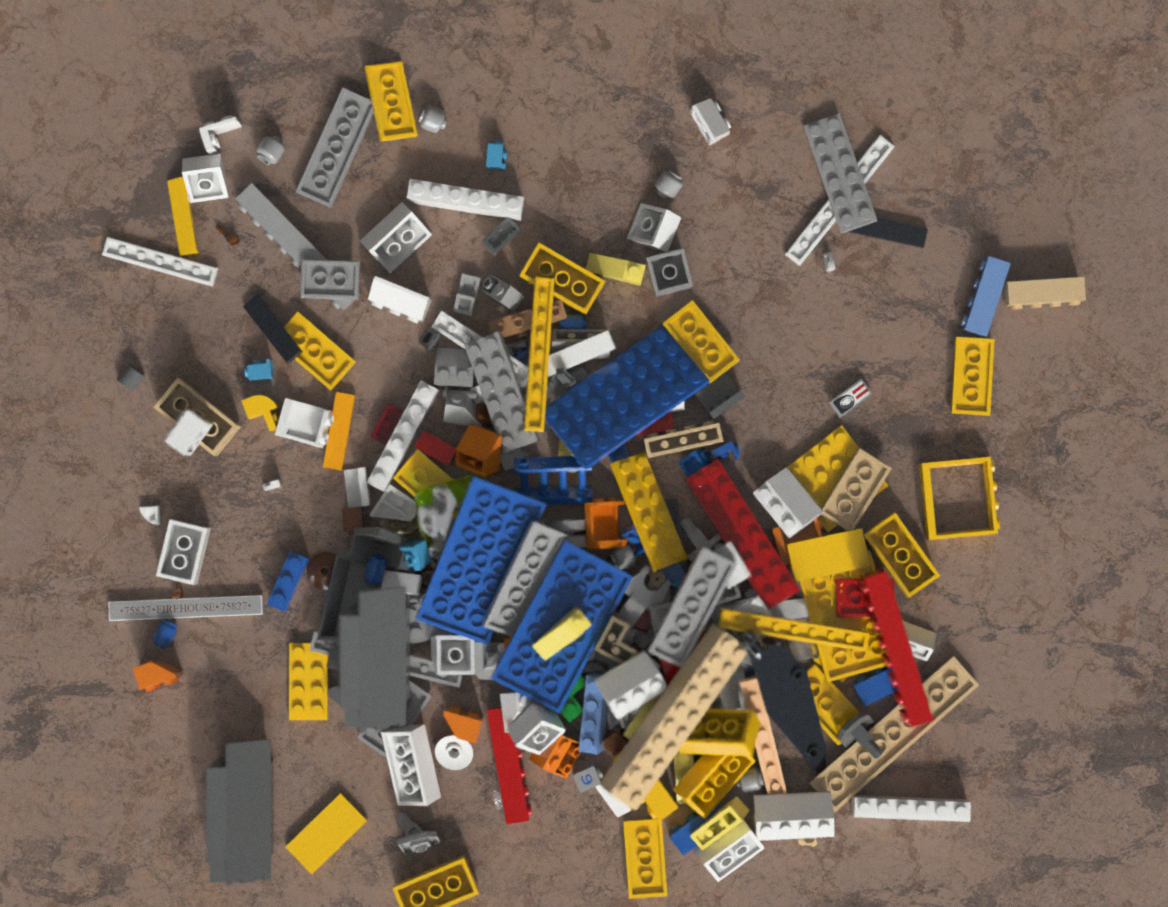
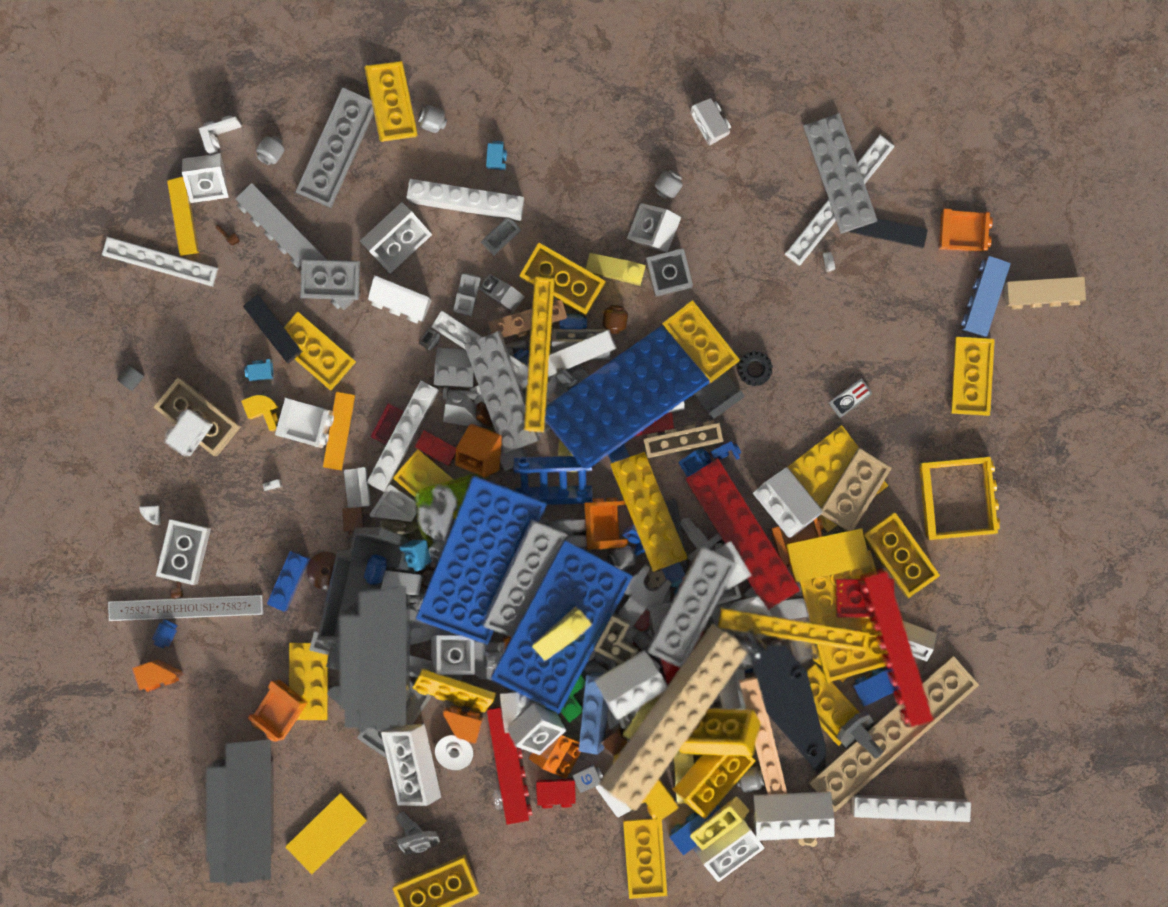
(278, 711): none -> orange panel
(453, 690): none -> yellow plate
(556, 792): none -> red brick
(615, 319): none -> reddish brown head
(763, 360): none -> black tyre
(965, 230): none -> orange panel

